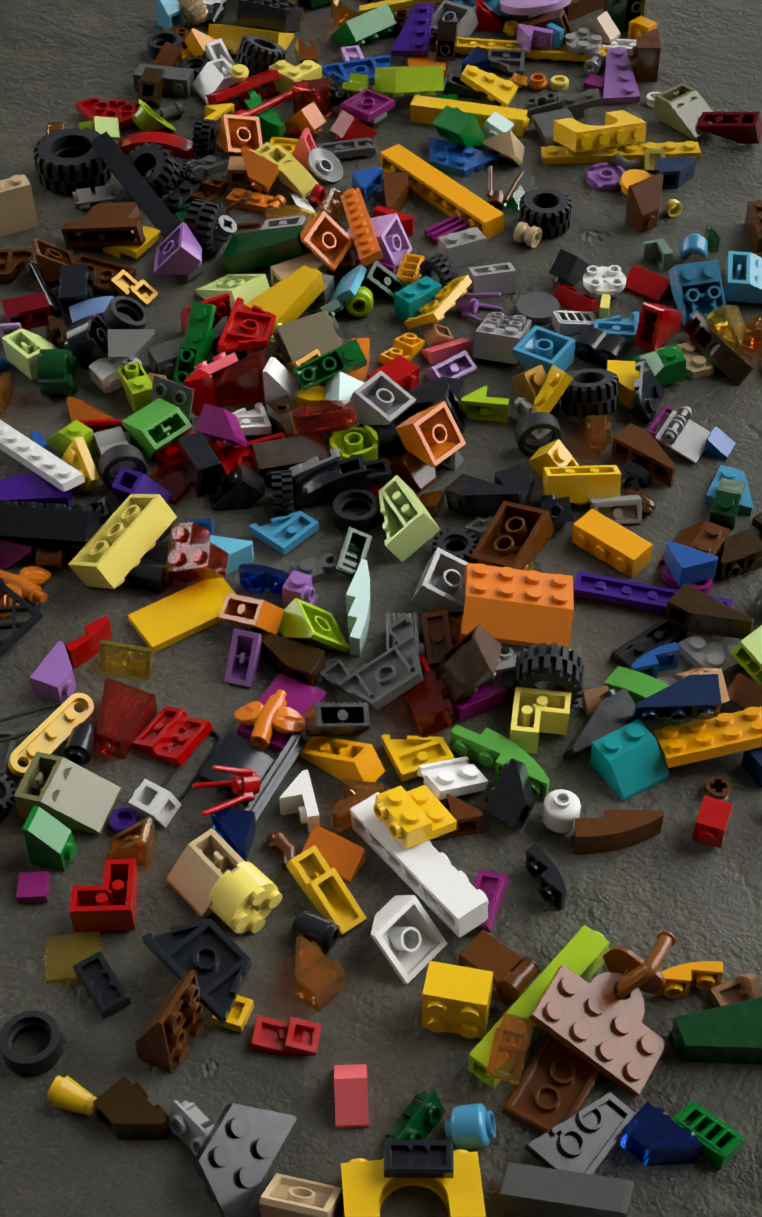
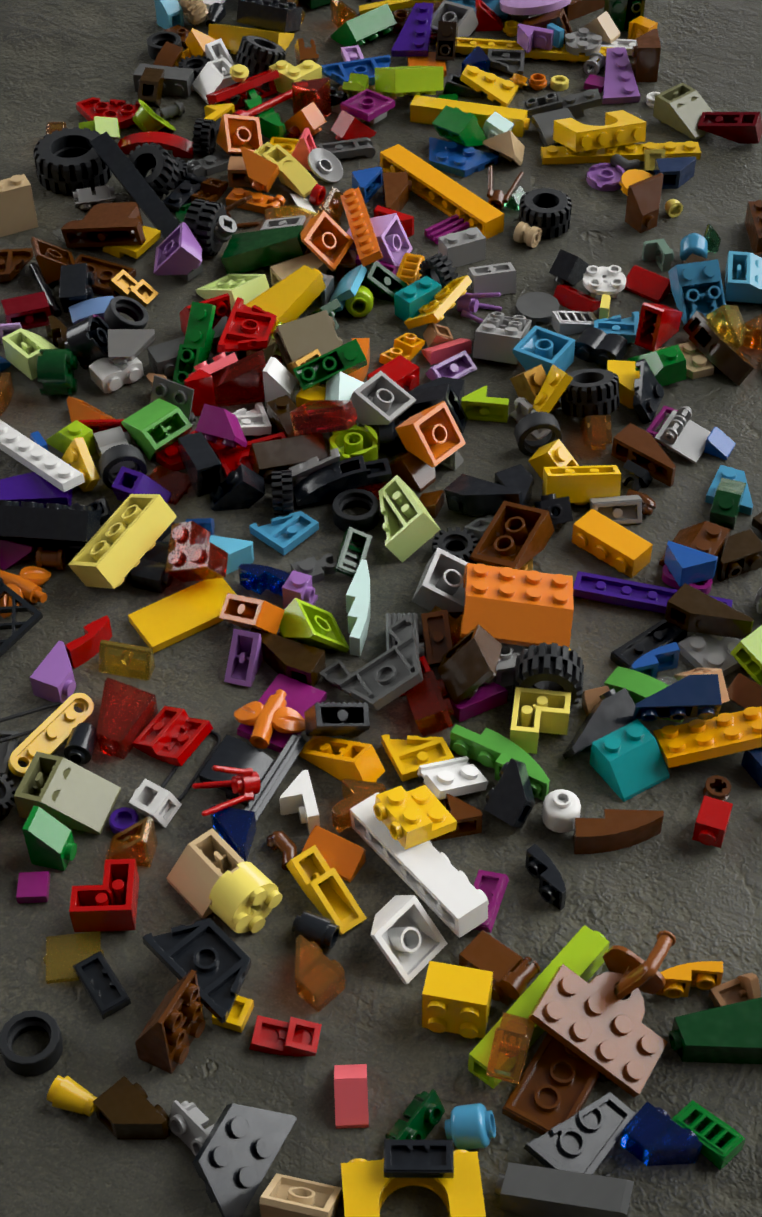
(136, 385): lime slope -> none

